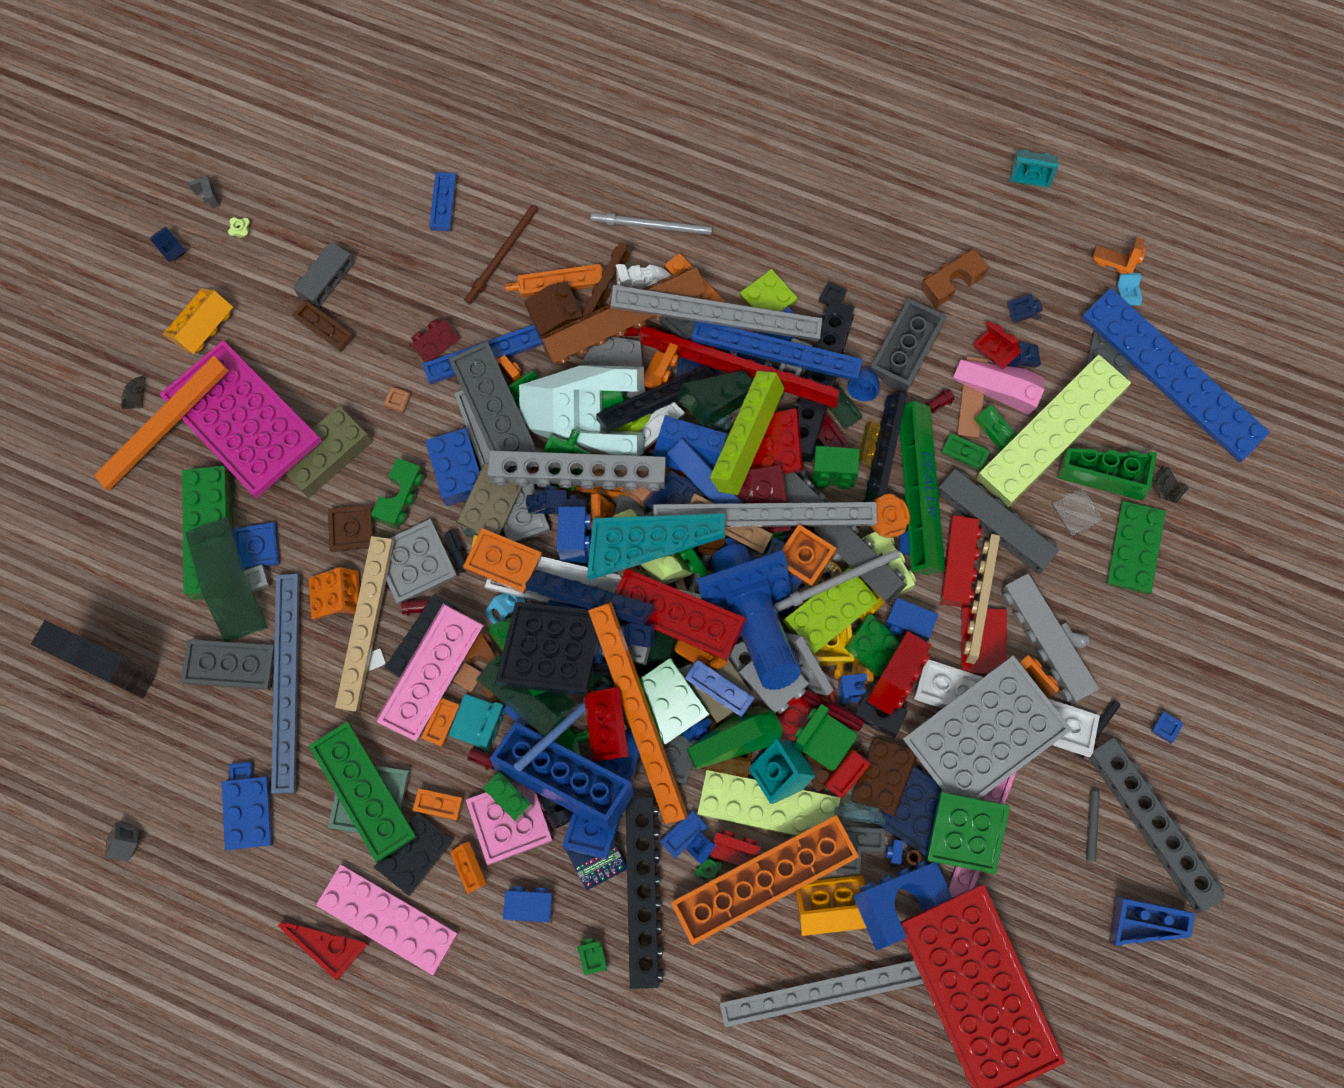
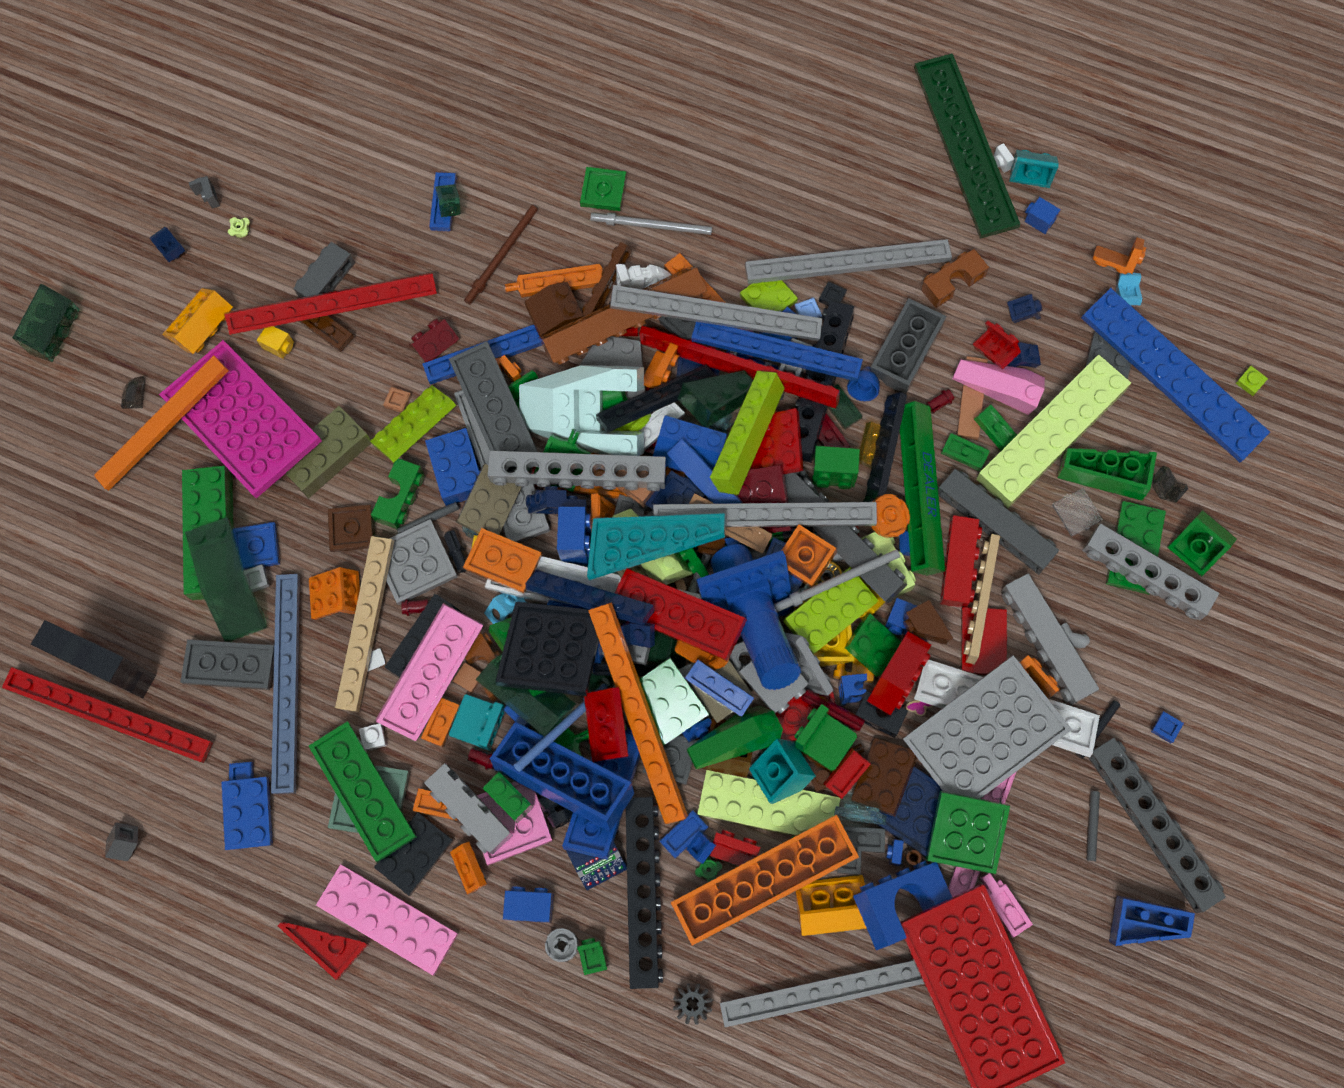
(46, 323): none -> clear green slope
(107, 715): none -> red plate
(275, 341): none -> yellow brick
(330, 303): none -> red plate
(373, 737): none -> white plate
(412, 423): none -> lime plate
(433, 516): none -> dark grey bar
(448, 200): none -> clear green bracket
(468, 809): none -> light grey wedge
(570, 949): none -> light grey wheel
(603, 189): none -> green plate
(684, 1003): none -> dark grey gear
(808, 308): none -> light blue tile
(847, 261): none -> light grey plate
(918, 707): none -> dark pink sticker
(927, 624): none -> reddish brown slope
(966, 146): none -> dark green plate
(1003, 158): none -> white plate
(1006, 906): none -> bright pink hinge
(1041, 215): none -> blue brick
(1202, 543): none -> green slope
(1202, 595): none -> light grey brick
(1251, 381): none -> lime plate

